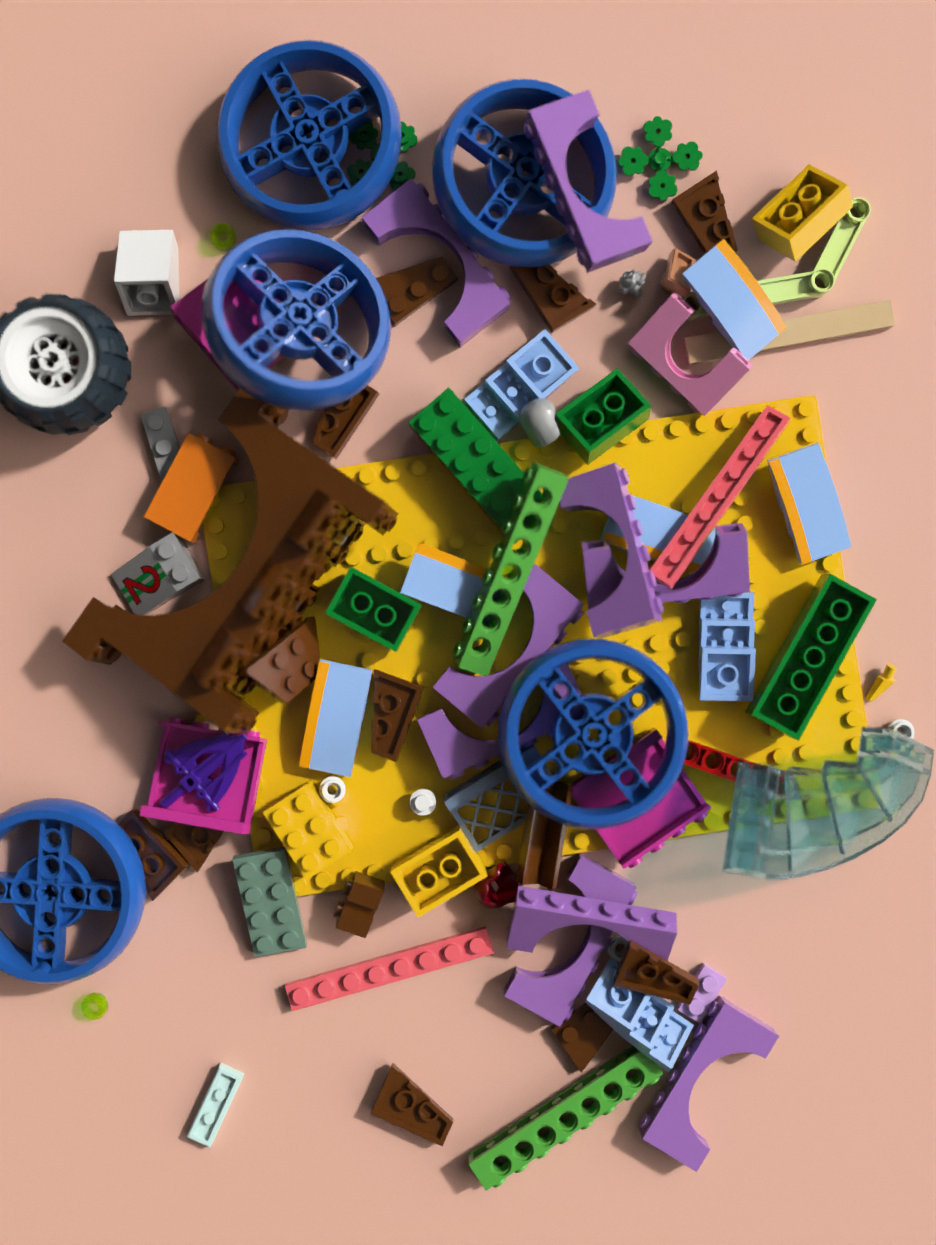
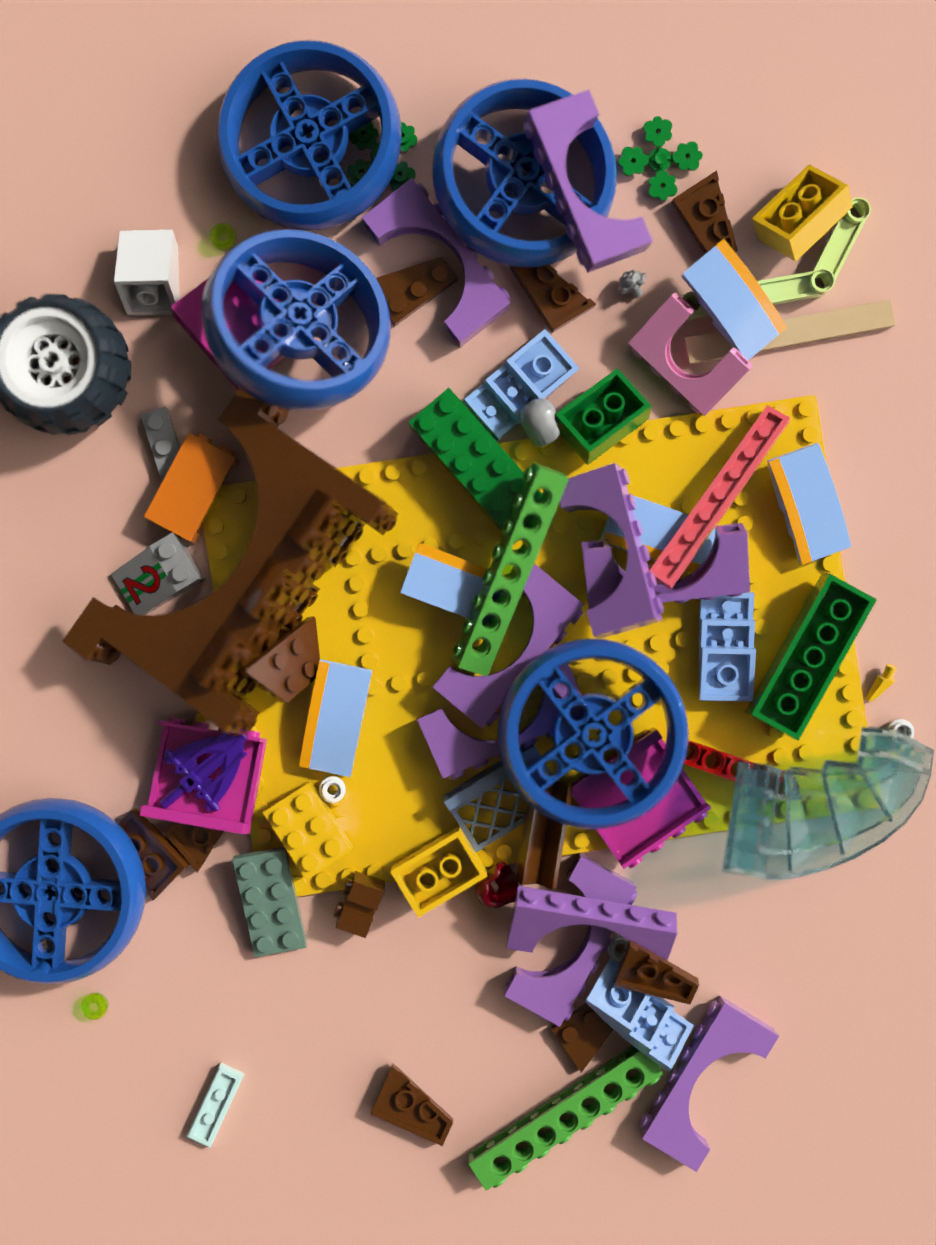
(341, 421): reddish brown wing -> none
(373, 609): green brick -> none
(389, 968): coral plate -> none
(394, 710): reddish brown wing -> none
(422, 802): white plate -> none
(671, 279): nougat tile -> none
(709, 986): lavender plate -> none

